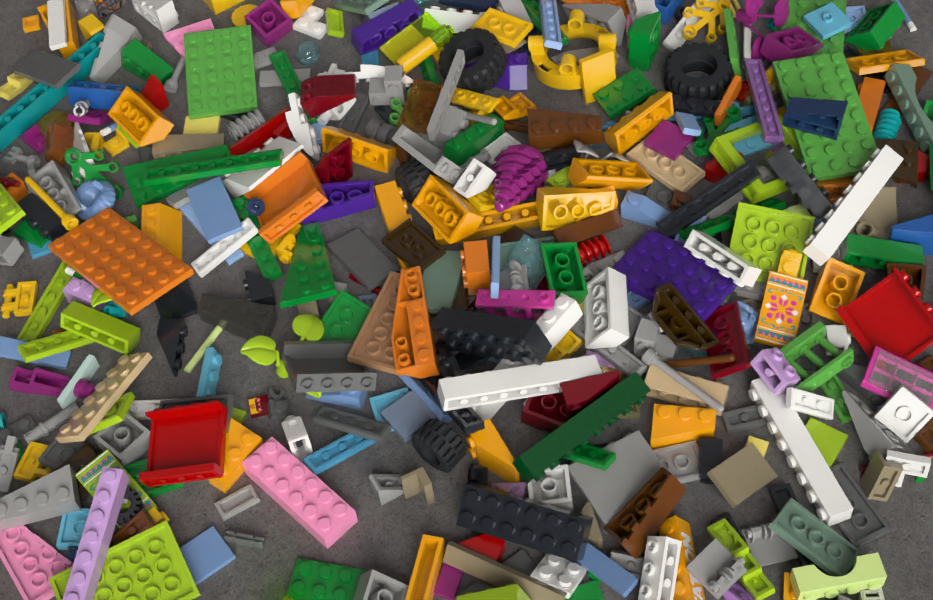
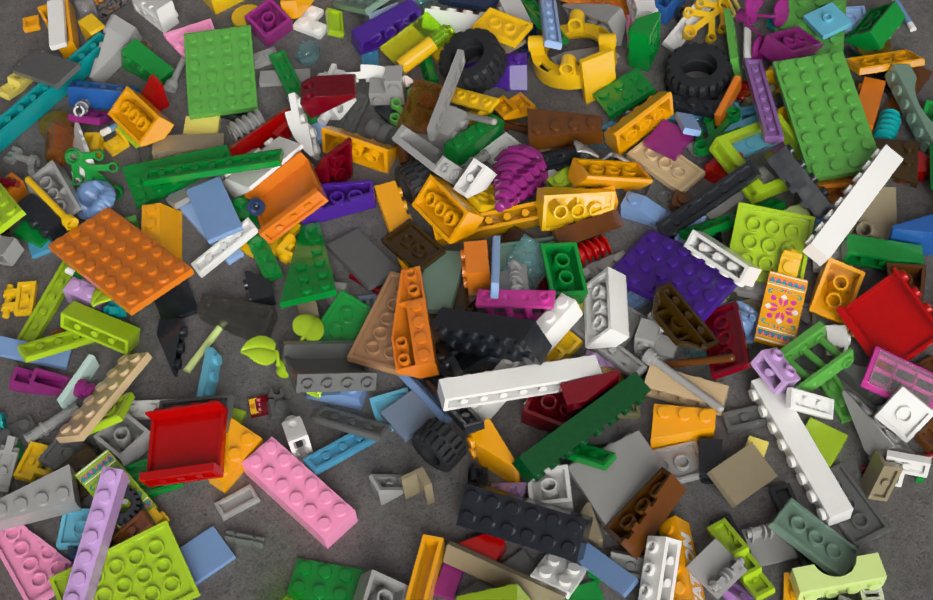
(34, 139): magenta slope -> none
(815, 116): dark blue wedge -> none

